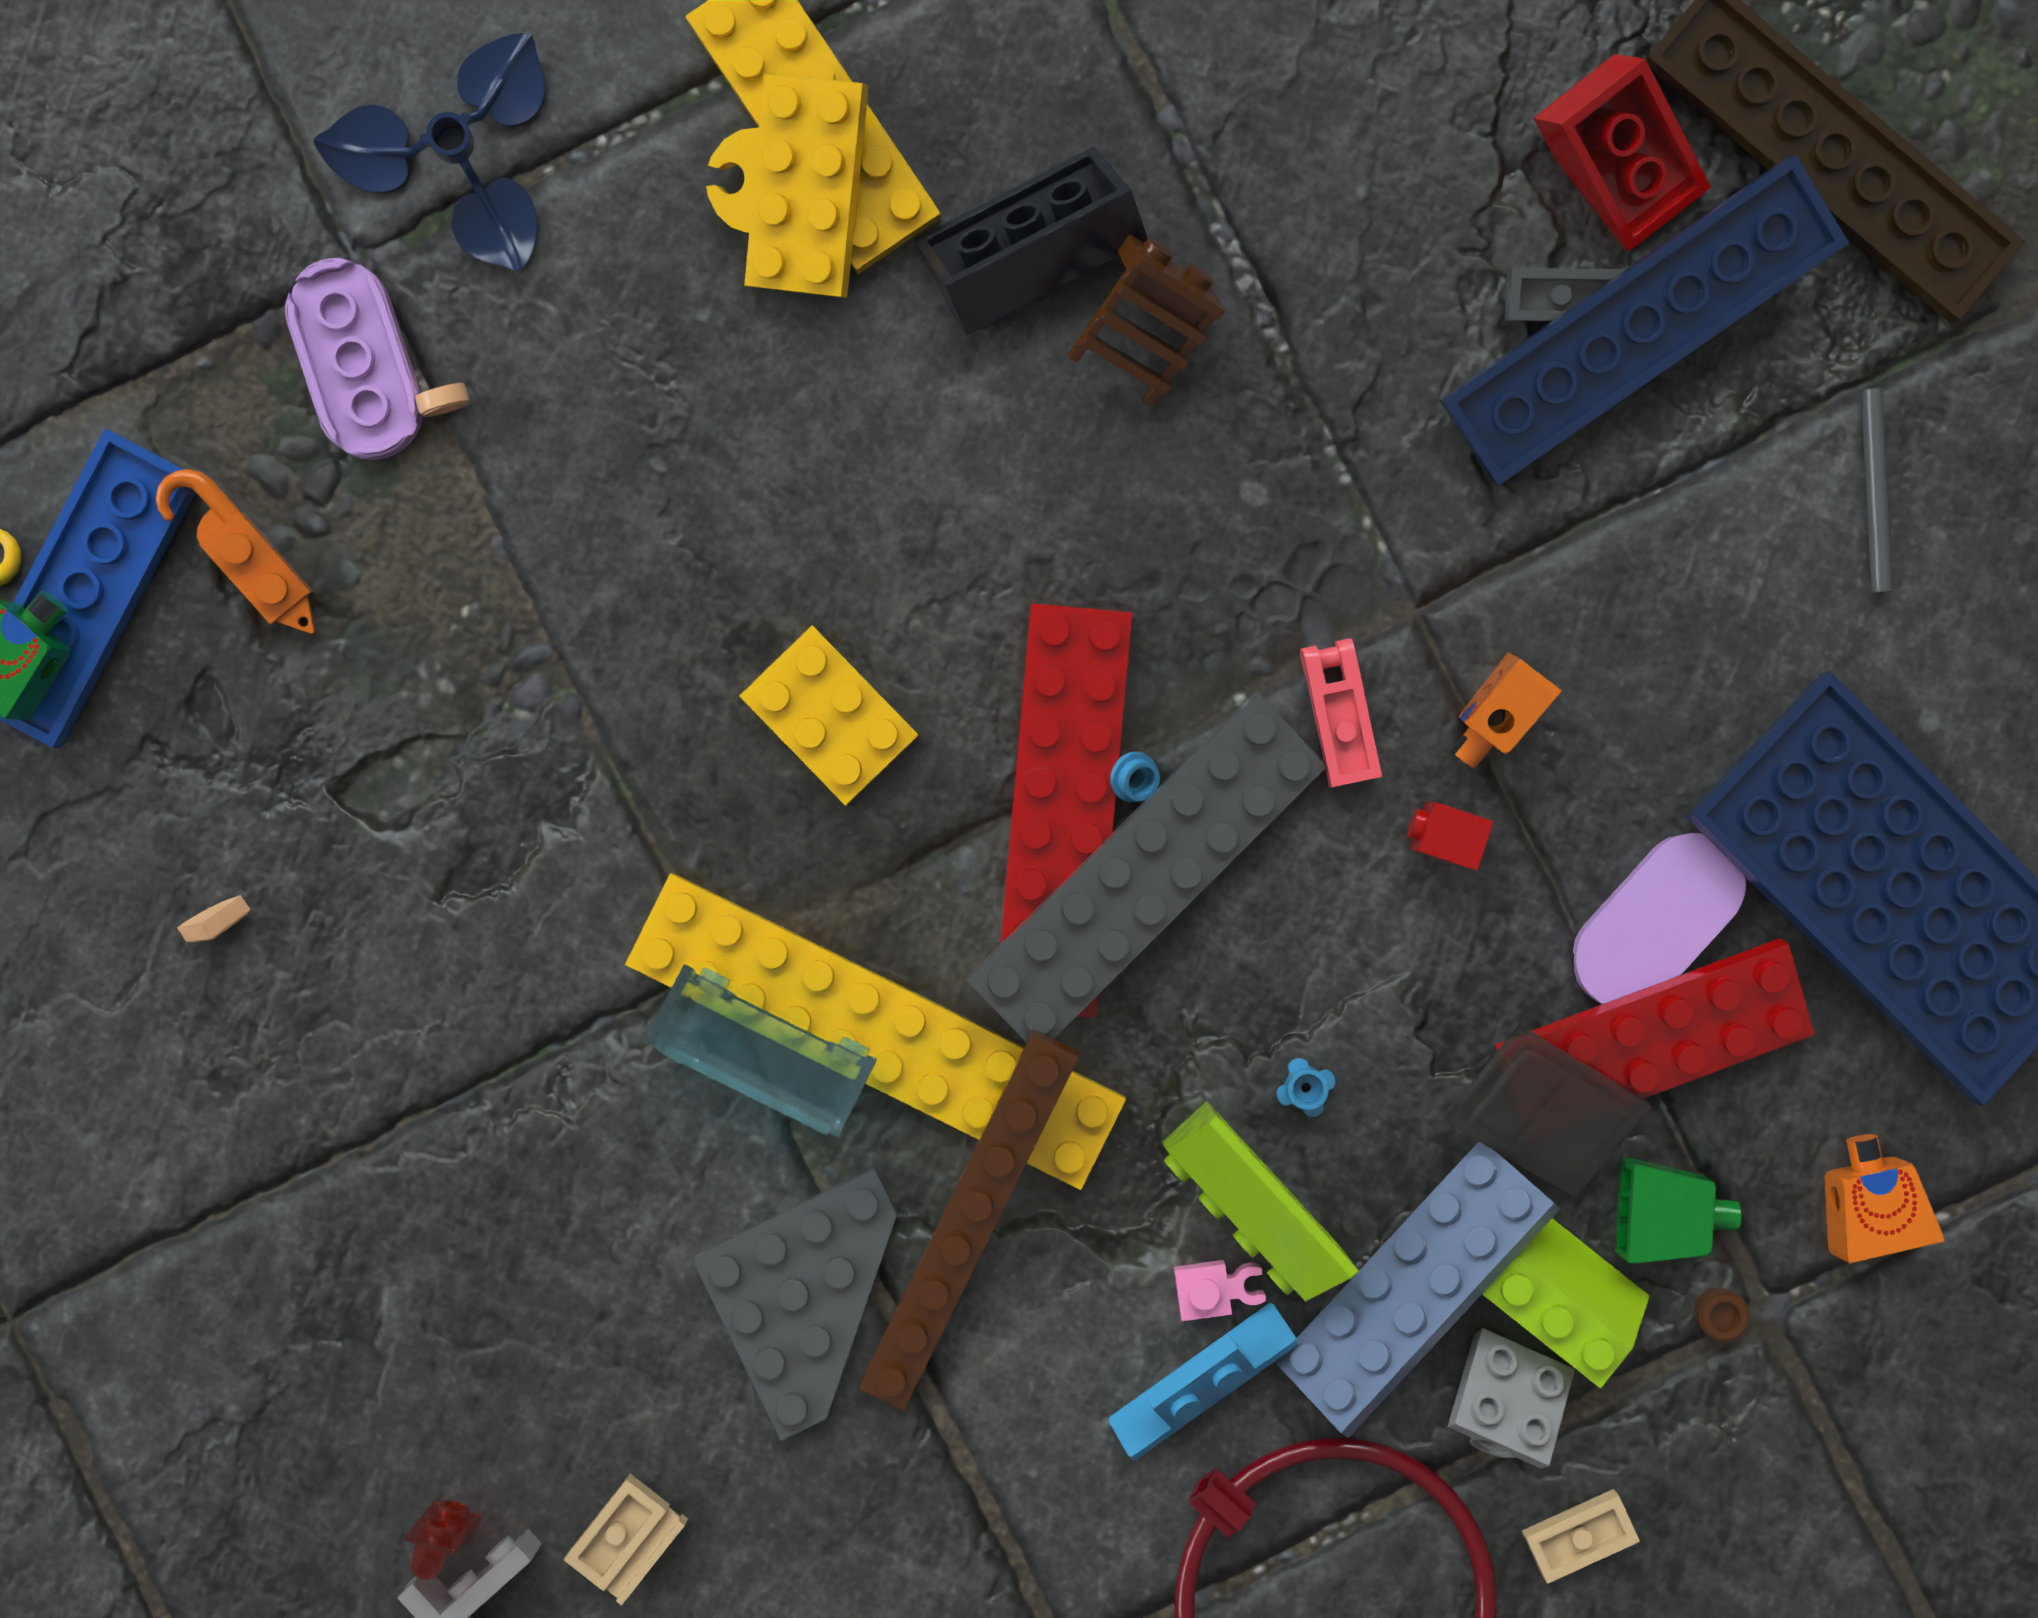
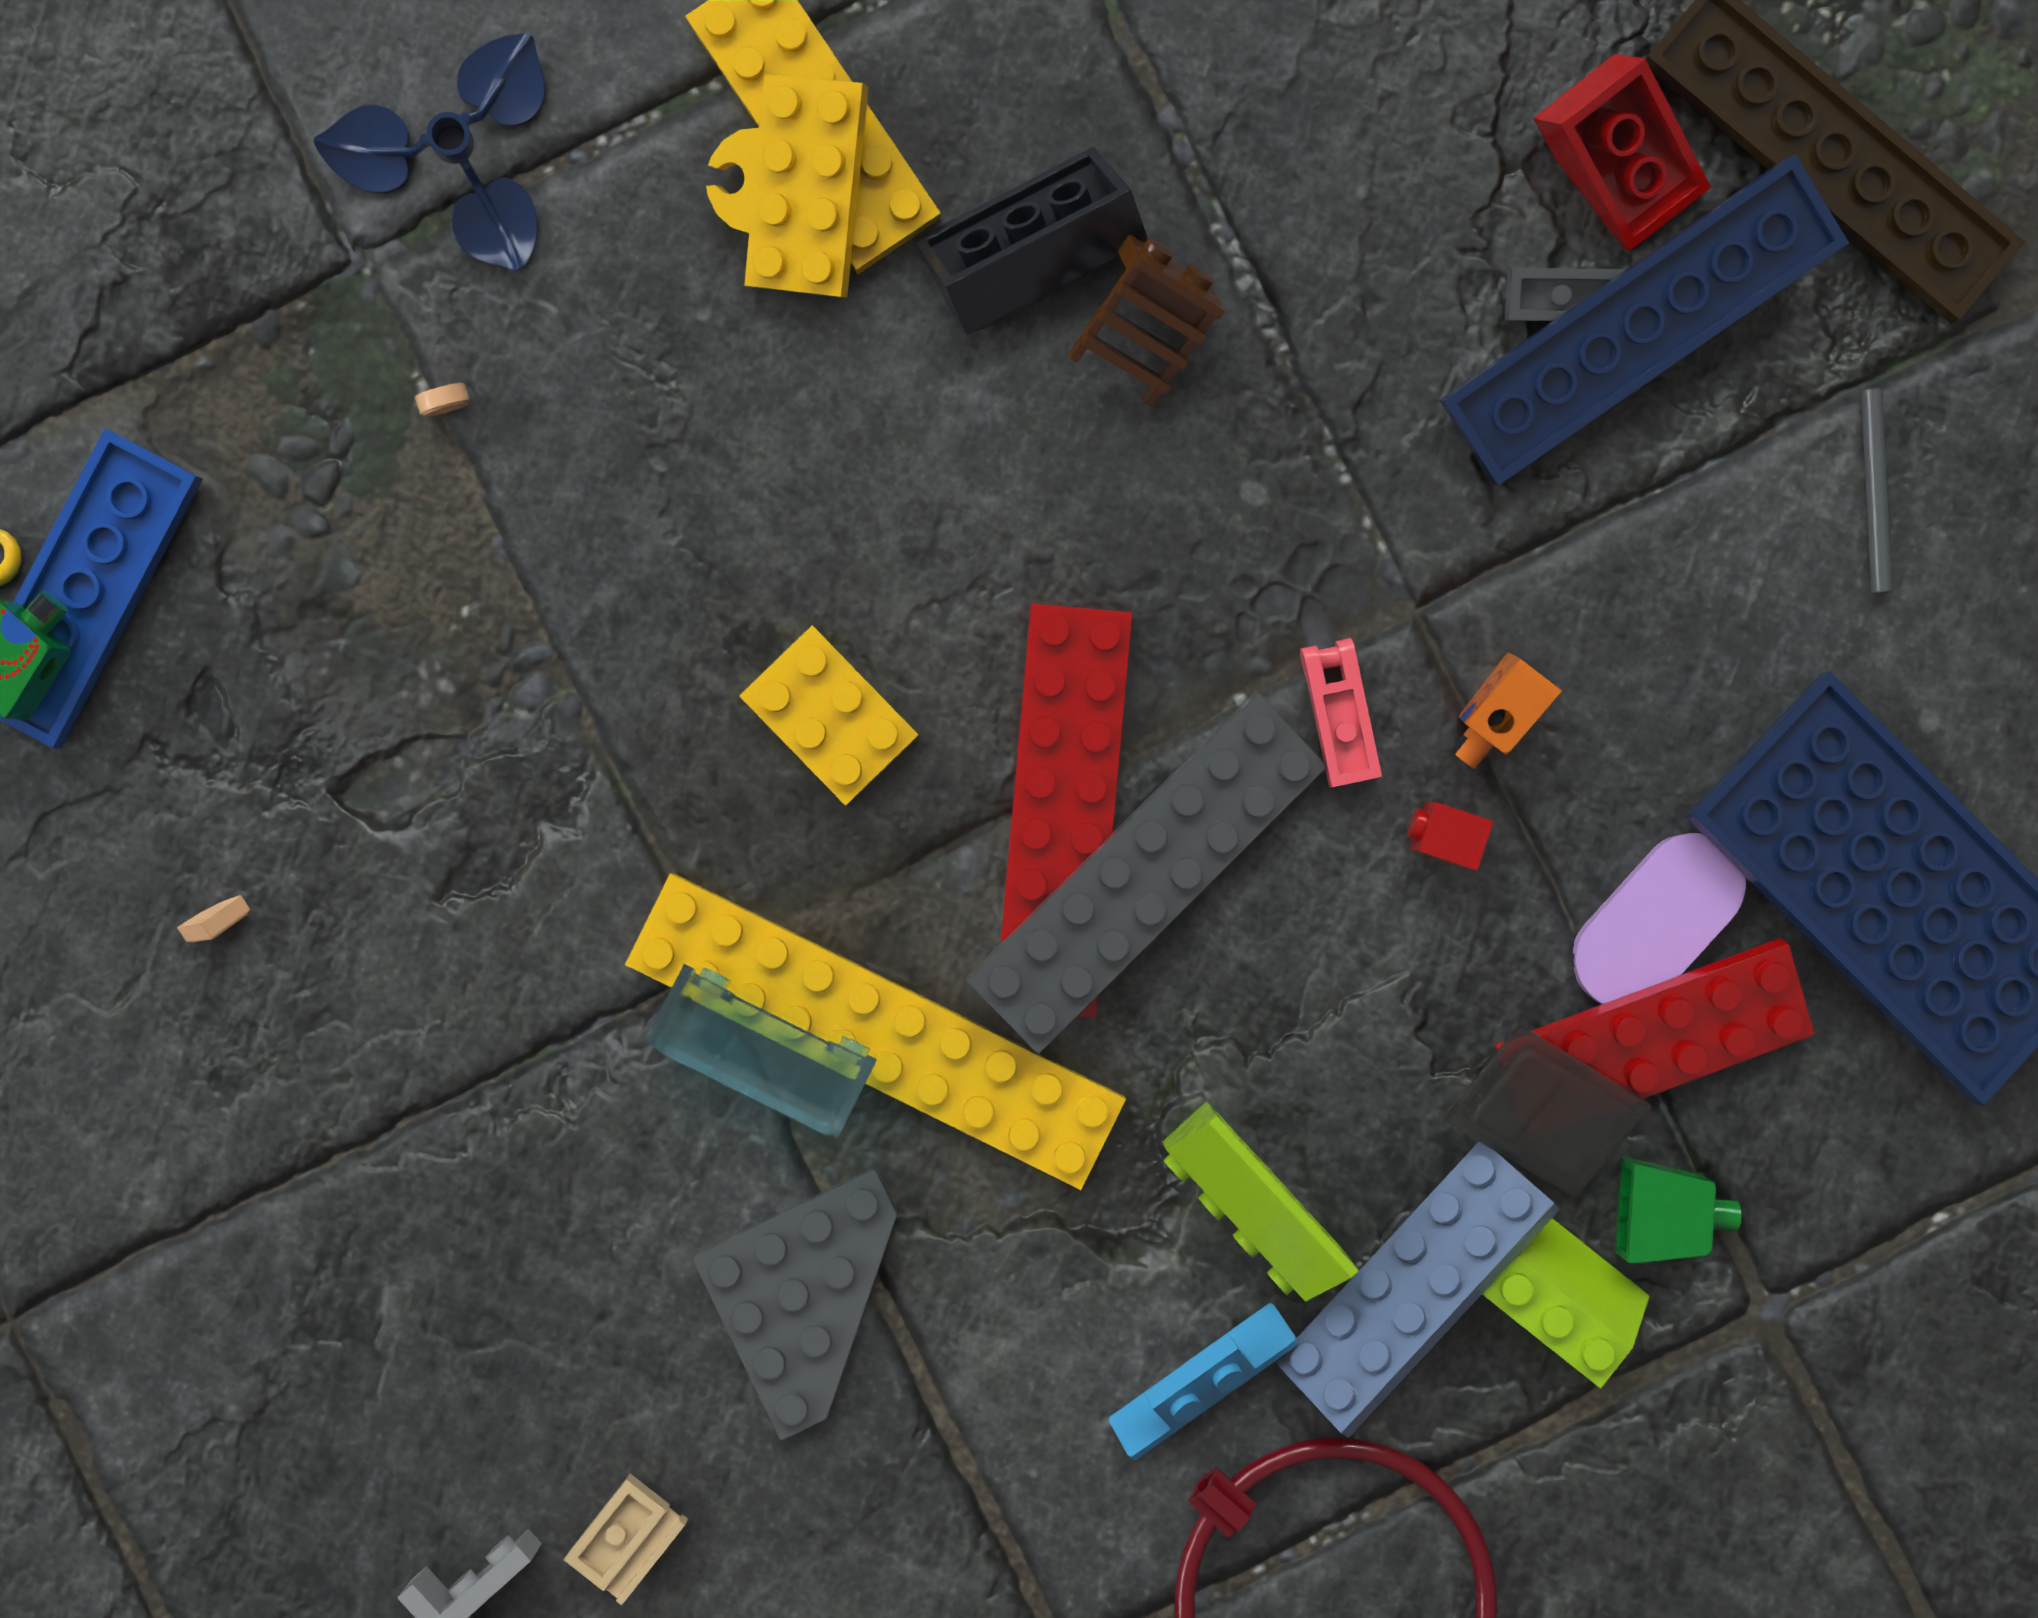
(243, 552): orange plate -> none
(354, 359): lavender tile -> none
(438, 1532): clear red hinge -> none
(969, 1219): reddish brown plate -> none
(1144, 782): dark azure plate -> none
(1206, 1289): bright pink plate -> none
(1309, 1101): dark azure plate -> none
(1511, 1399): light grey plate -> none
(1580, 1536): tan plate -> none
(1721, 1314): reddish brown tile -> none
(1876, 1205): orange torso -> none

